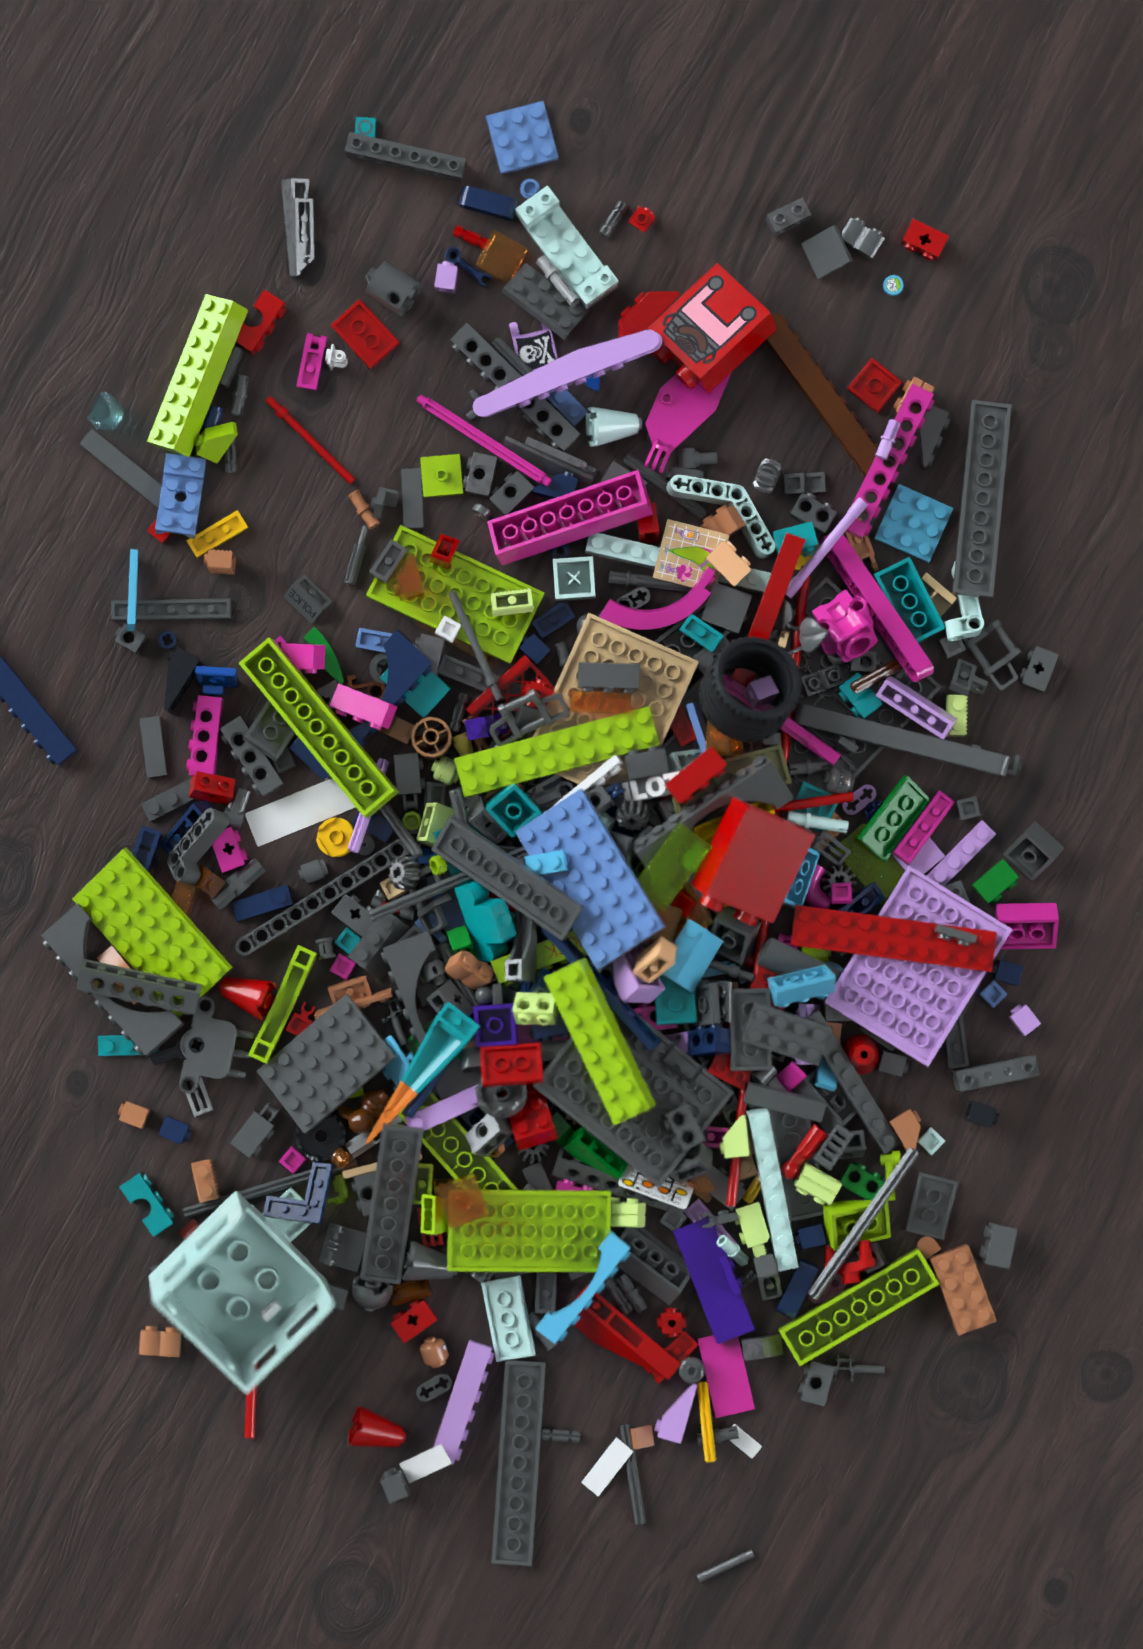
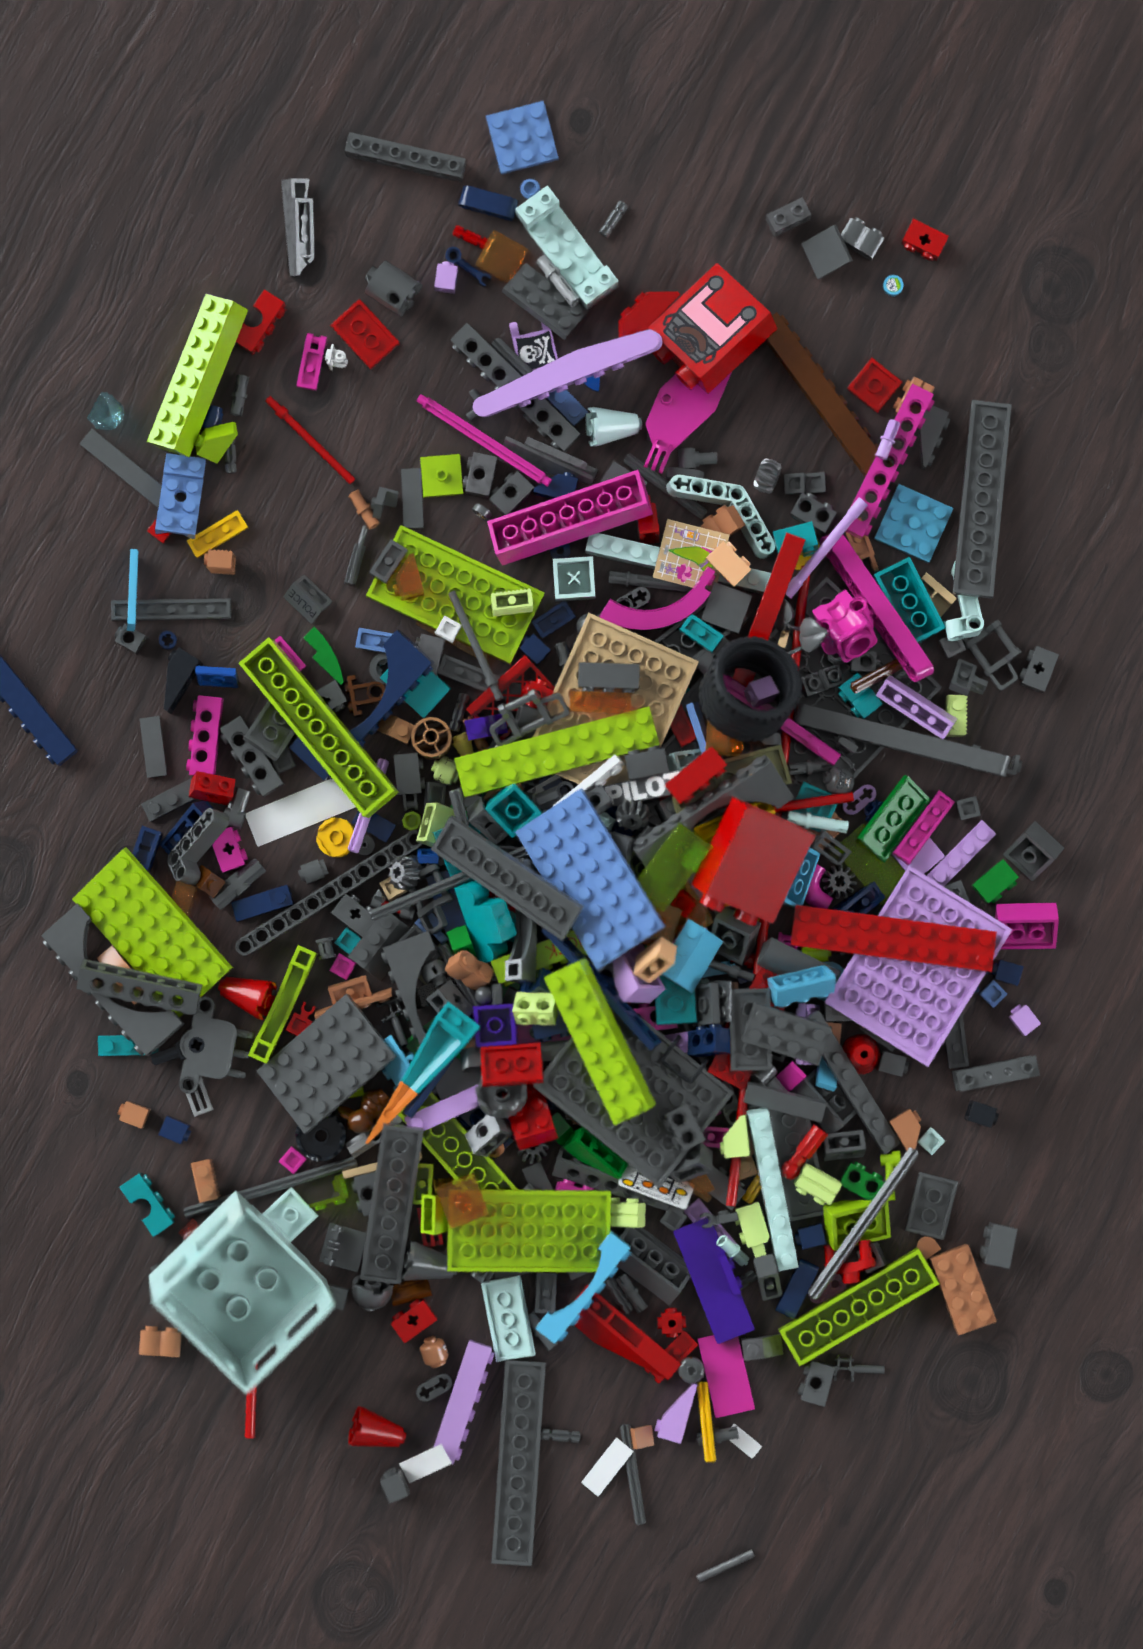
(213, 690): blue tile -> none
(231, 367): dark grey tile -> none
(255, 1131): dark grey brick -> none
(271, 1310): white tile -> none
(306, 656): dark pink slope -> none
(315, 1200): plate -> none
(340, 1158): clear orange bush -> none
(363, 707): brick -> none
(365, 126): teal tile -> none
(401, 831): dark grey axle -> none
(438, 865): lime tile -> none
(444, 551): red slope -> none
(547, 862): medium azure plate -> none
(616, 791): dark blue bush -> none
(642, 219): red bracket -> none
(841, 893): dark pink tile -> none
(842, 1132): dark grey slope -> none
(946, 933): dark grey plate -> none

